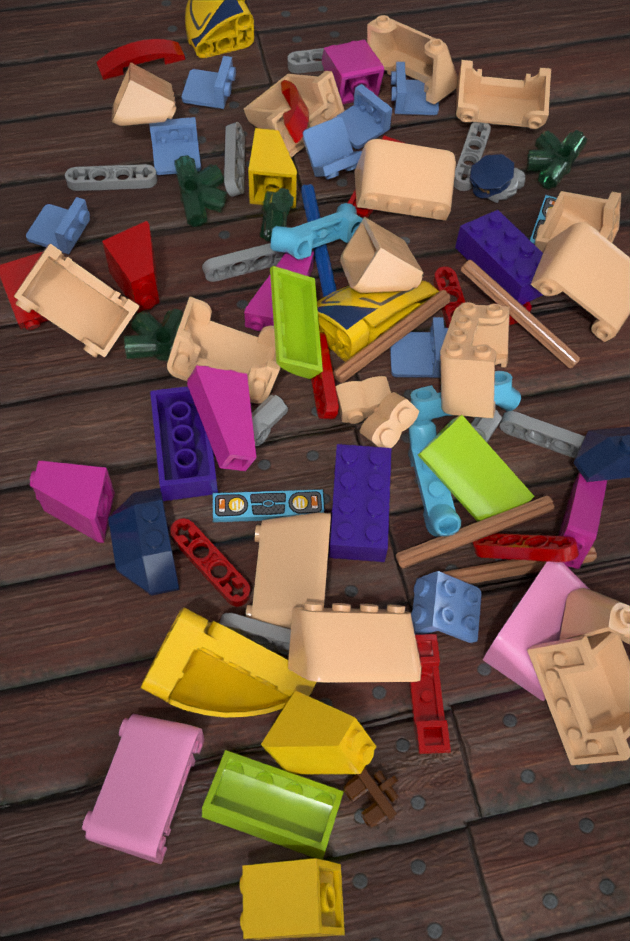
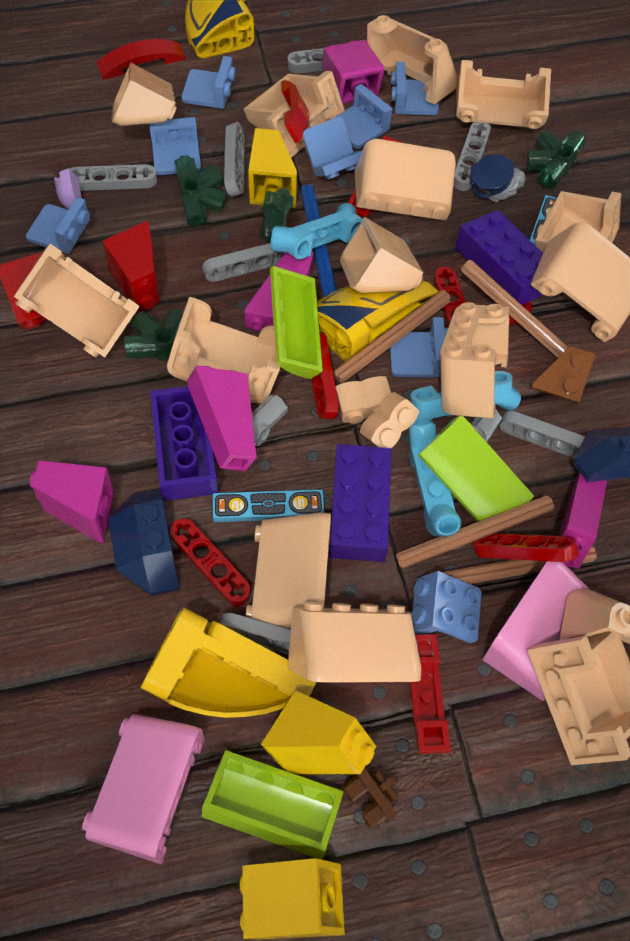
(67, 187): none -> lavender brick
(566, 375): none -> dark orange wing

